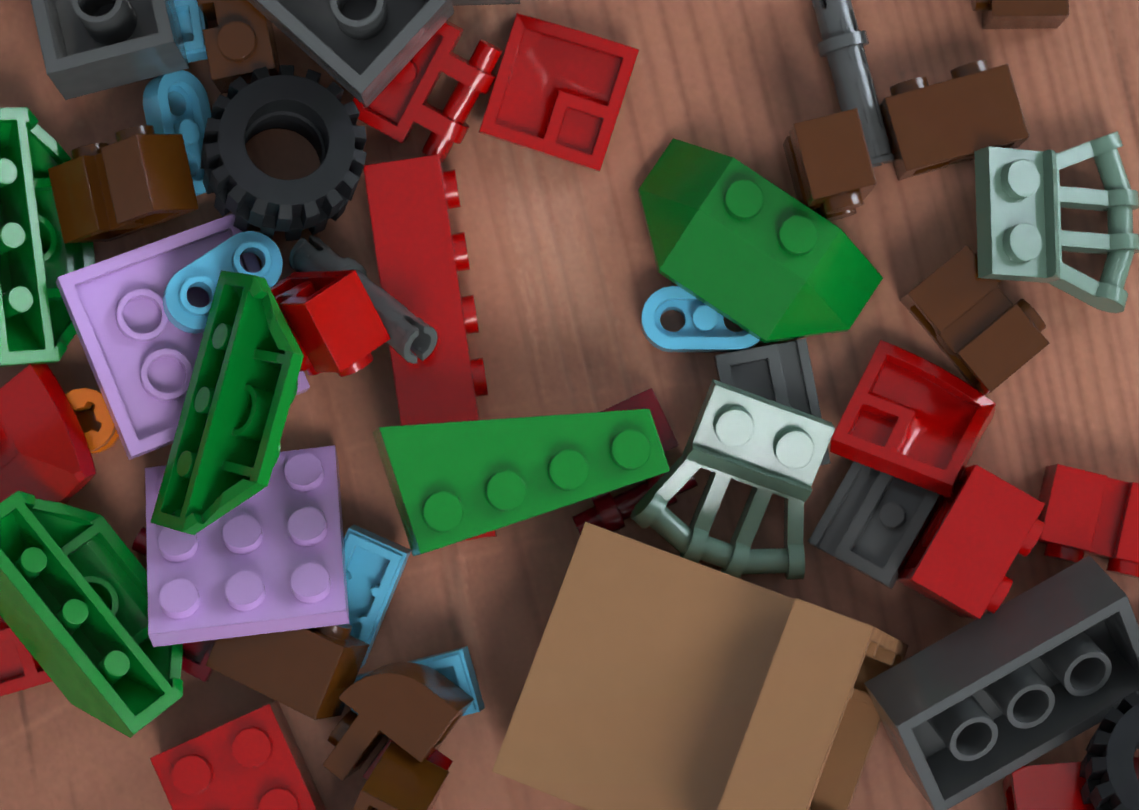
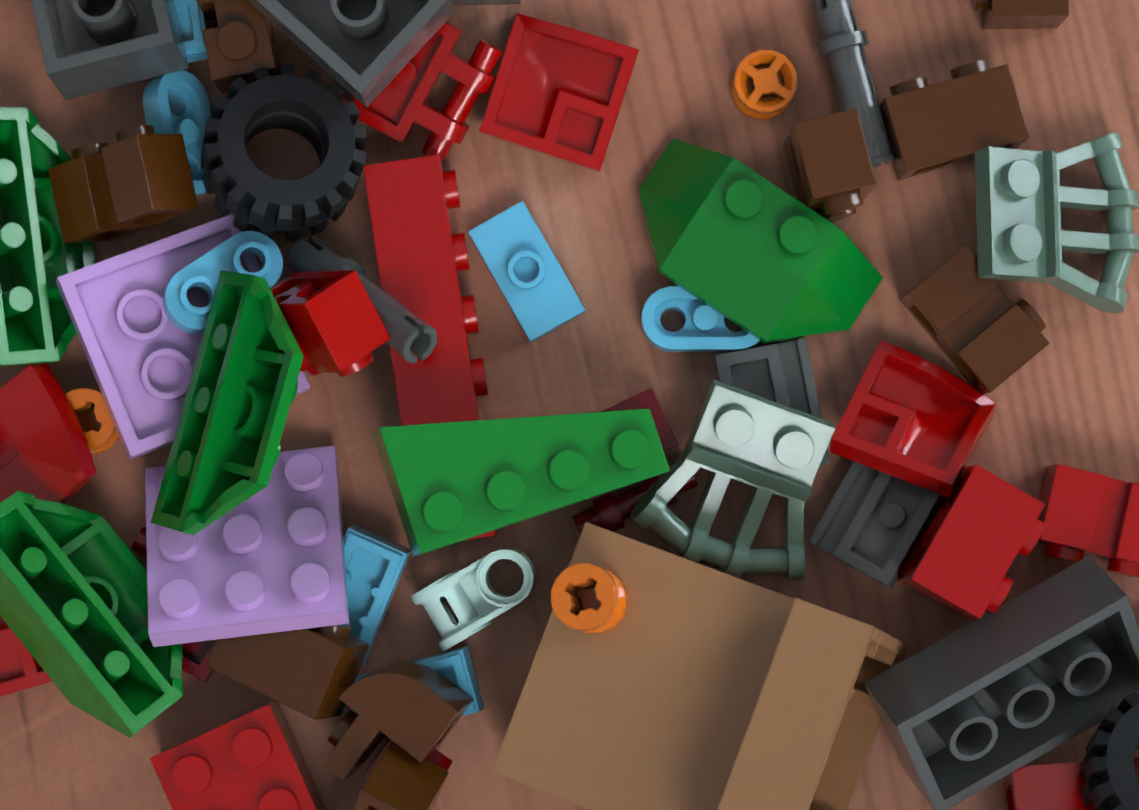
(472, 597): none -> light aqua piece
(526, 271): none -> medium azure plate
(602, 605): none -> orange wheel
(770, 74): none -> orange wheel

